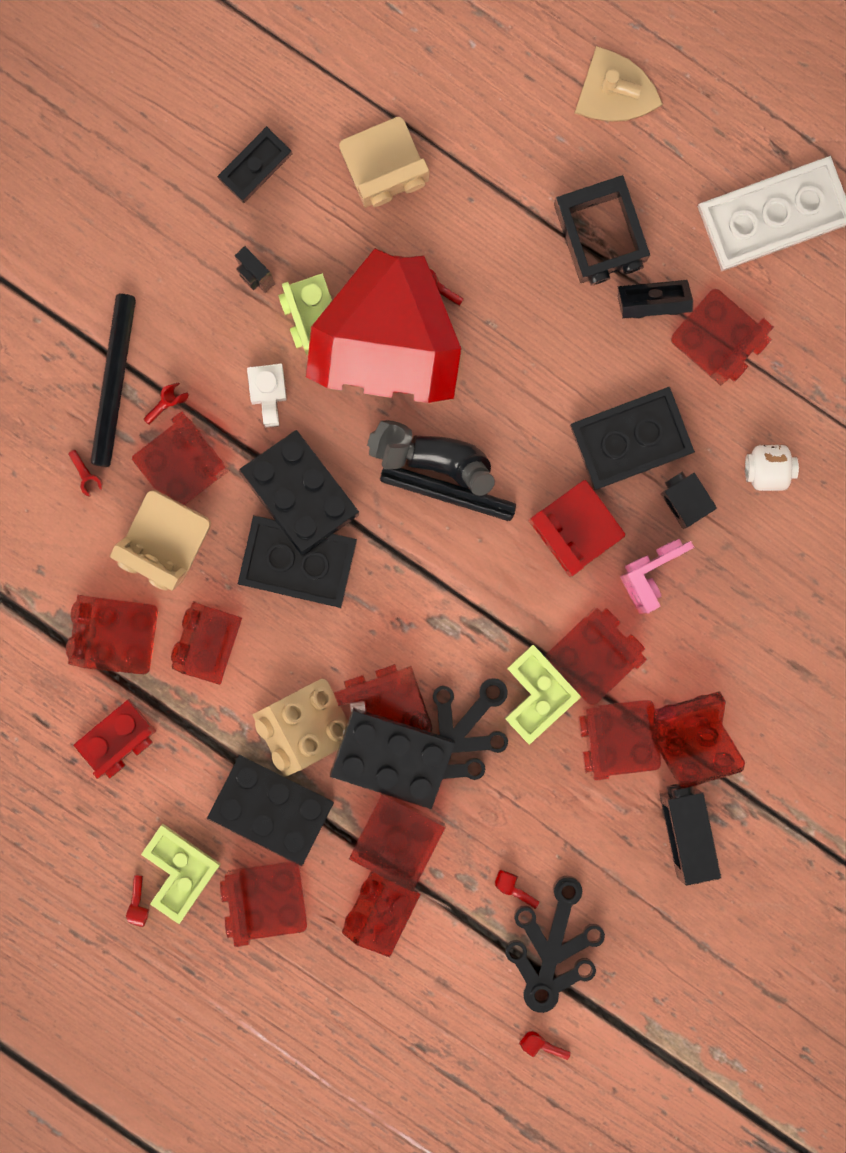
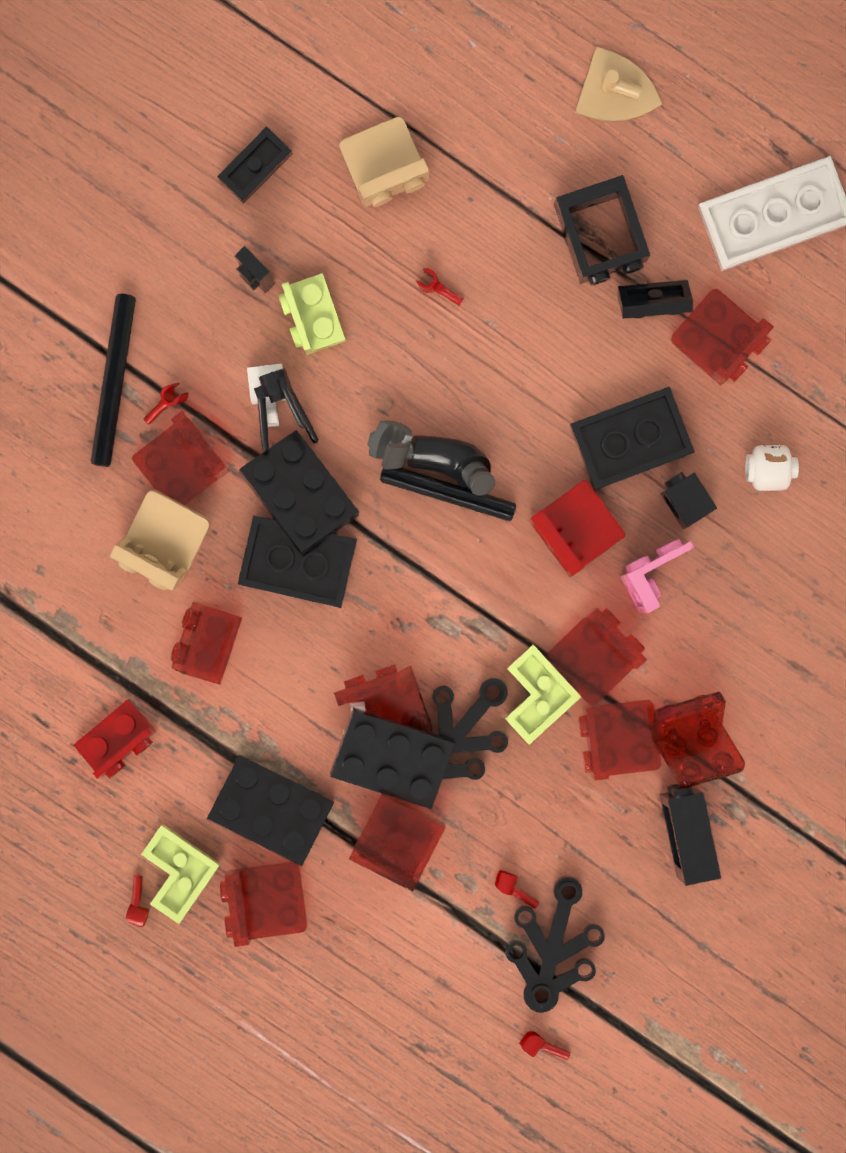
(84, 473): red hand -> none
(112, 635): clear red bracket -> none
(278, 387): none -> black plant
(302, 727): tan bracket -> none
(379, 914): clear red bracket -> none
(387, 333): red panel -> none

